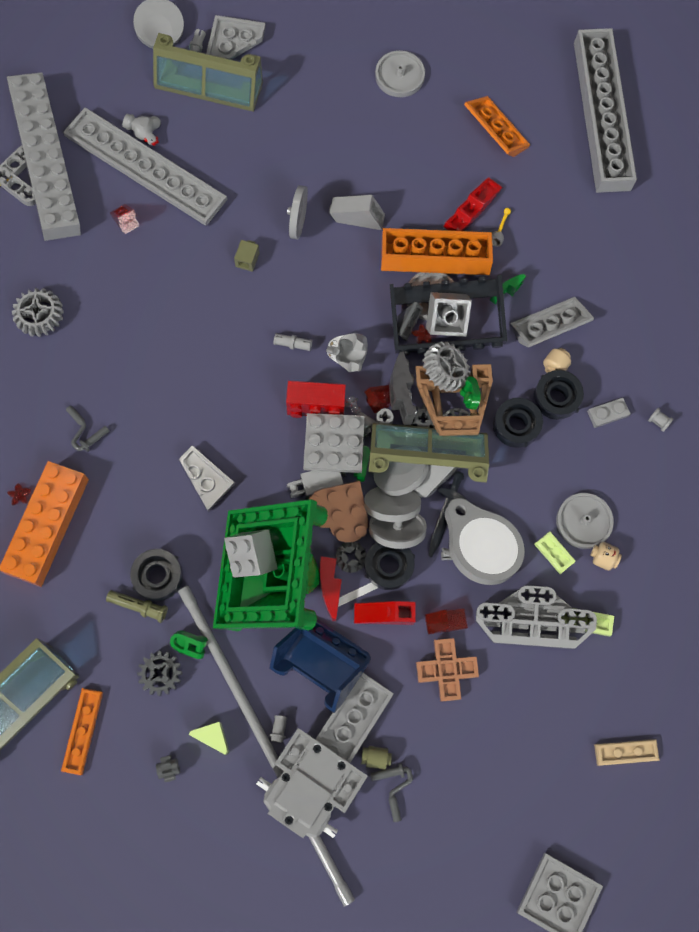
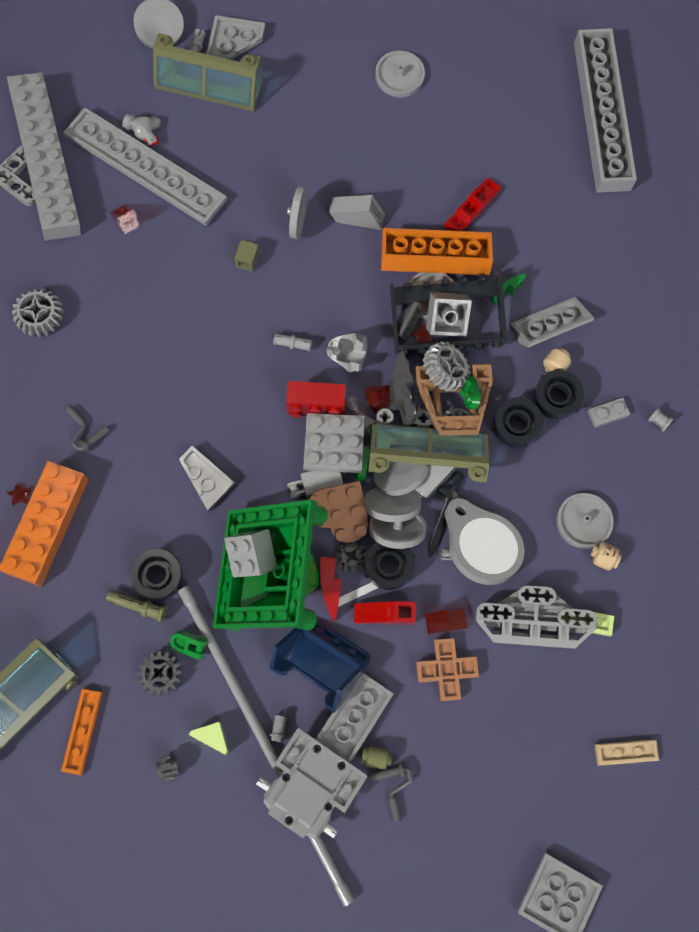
(497, 125): orange slope -> none
(497, 236): hinge -> none
(555, 552): yellowish green plate -> none

